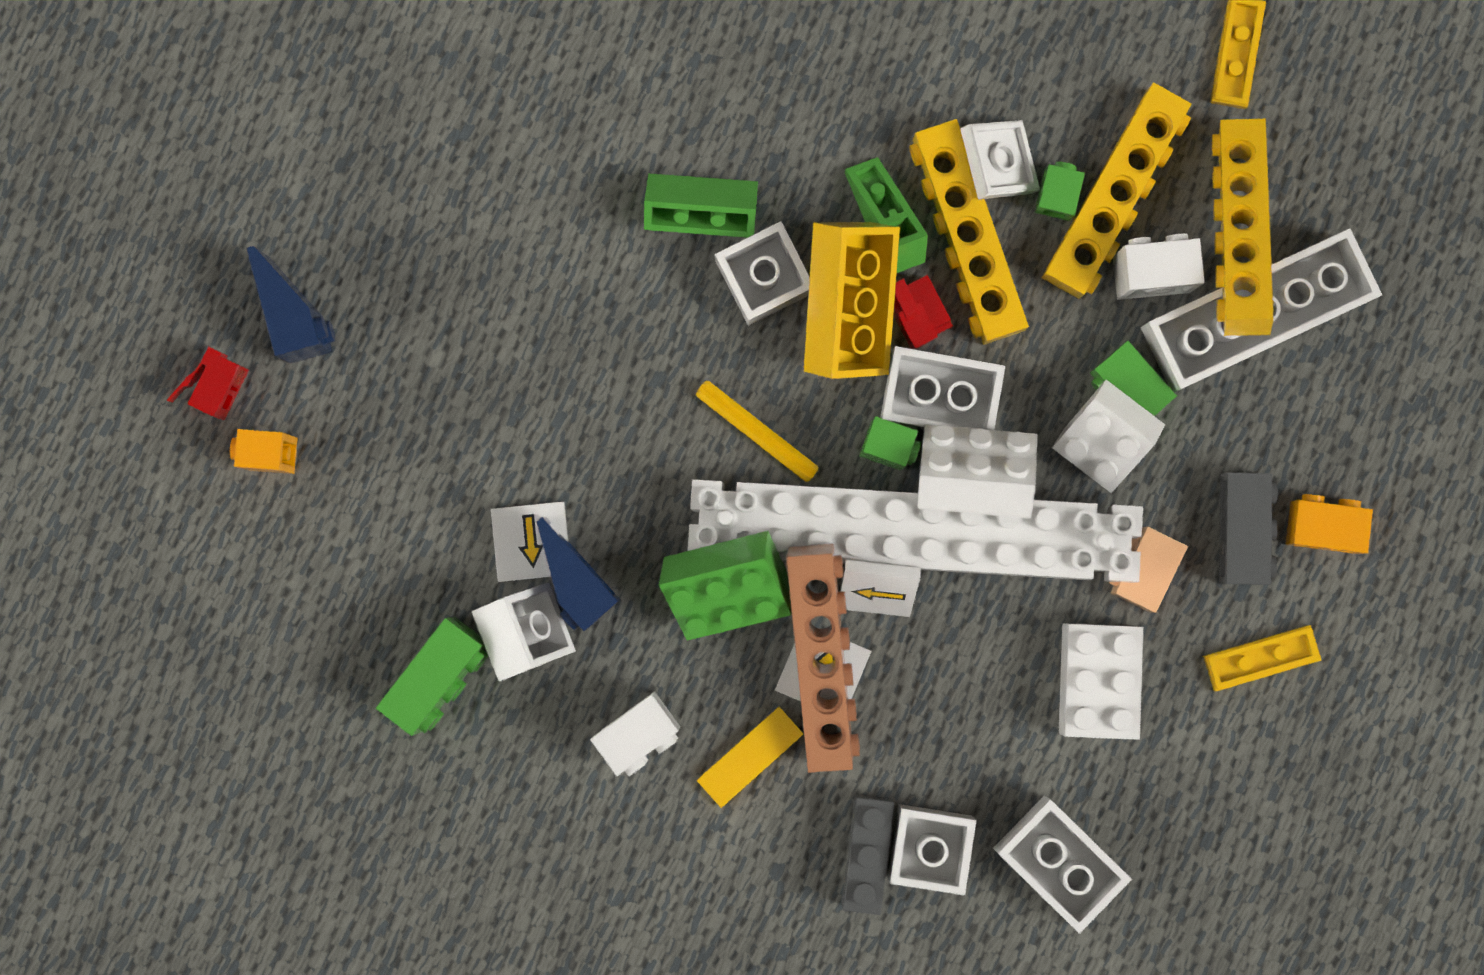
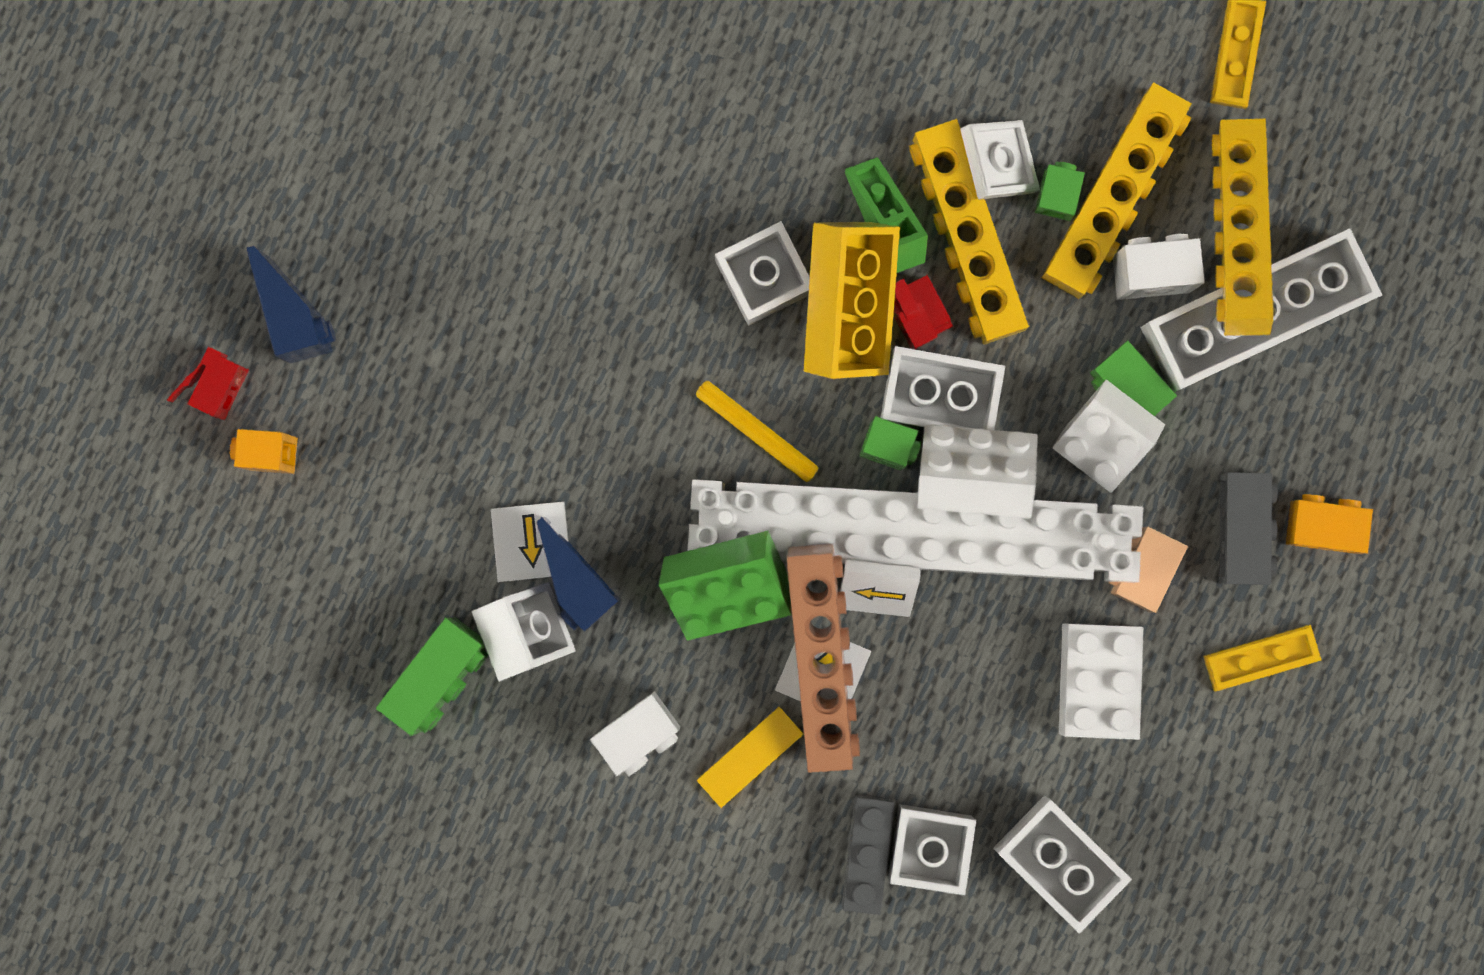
(700, 205): bright green brick -> none

